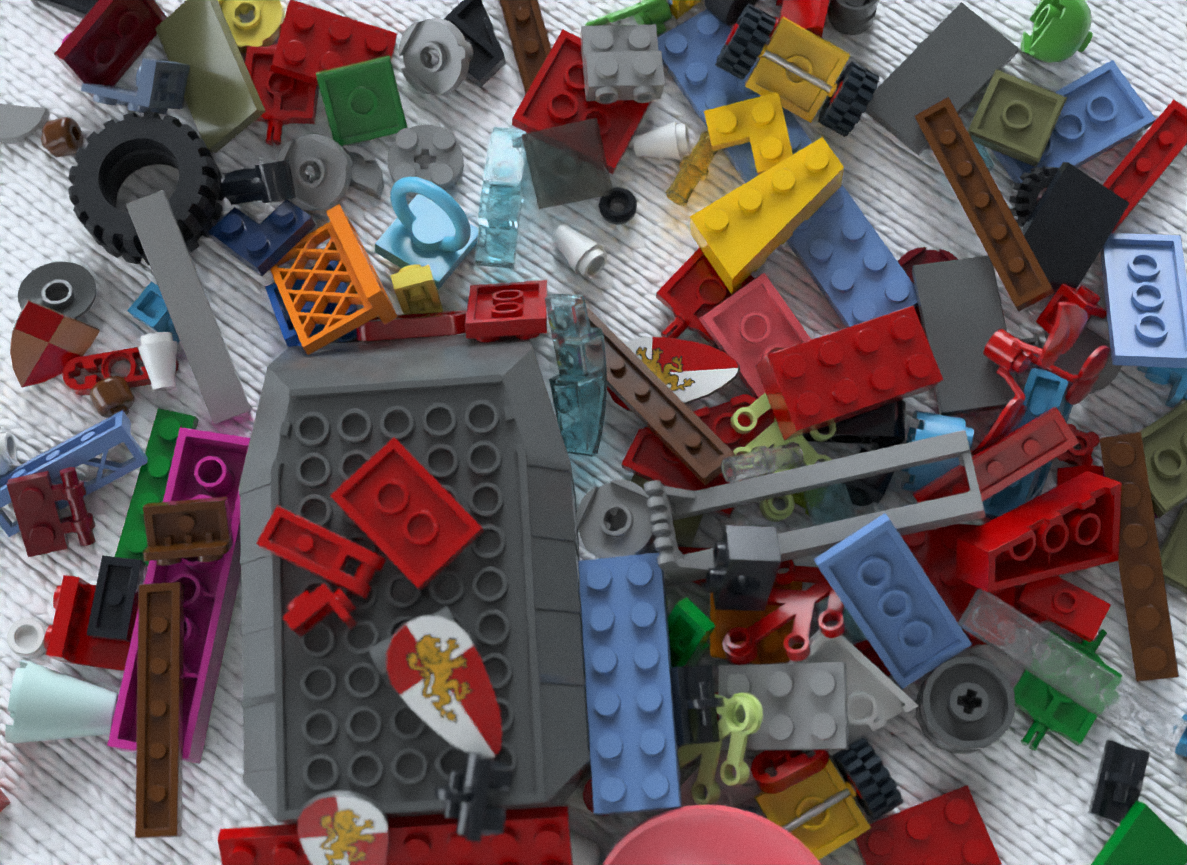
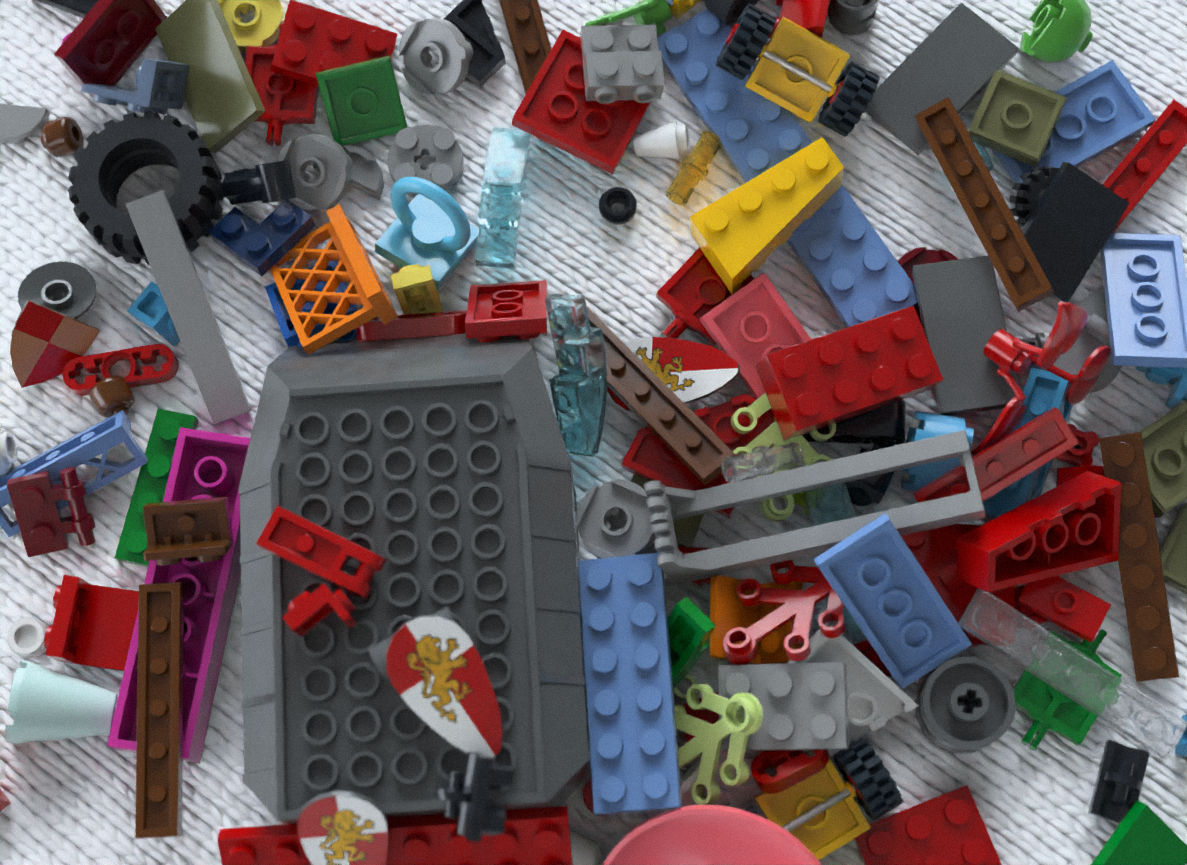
(116, 598): black plate -> none
(159, 358): white cone -> none
(407, 513): red plate -> none
(567, 163): clear smoke plate -> none
(580, 251): white cone -> none
(695, 704): black hips -> none
(744, 568): black brick -> none
(752, 121): yellow plate -> none
(1082, 297): red bracket -> none

